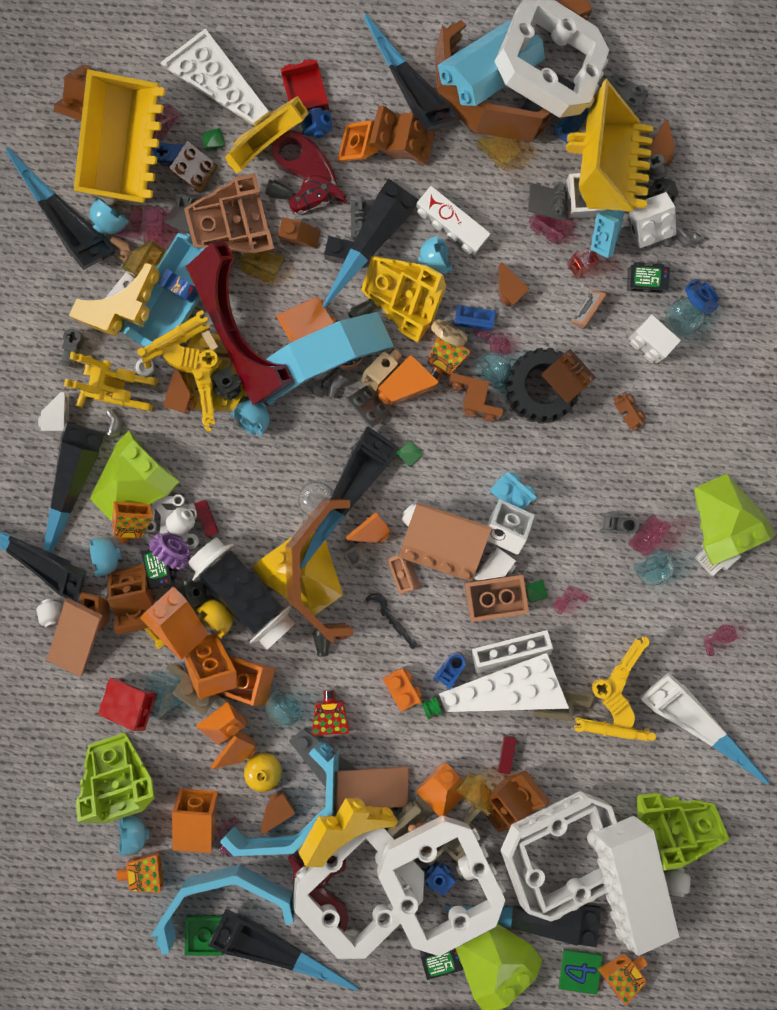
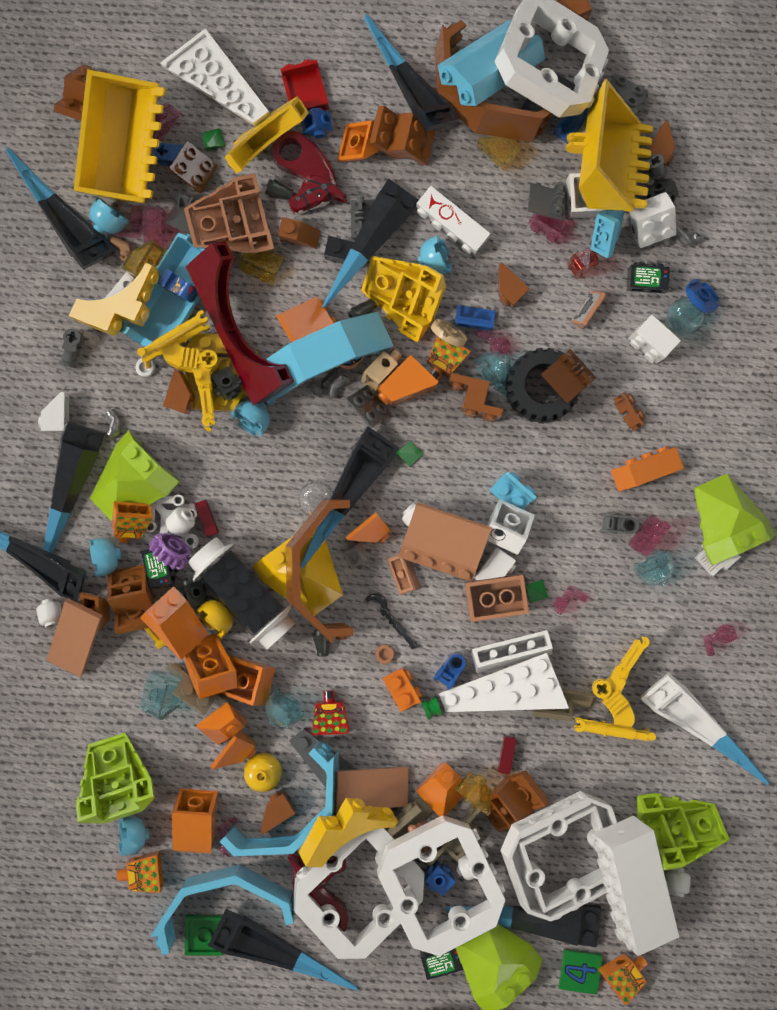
(107, 384): yellow piece -> none
(127, 705): red panel -> none
(211, 341): tan tile -> none
(384, 654): none -> nougat tile
(647, 468): none -> orange wedge

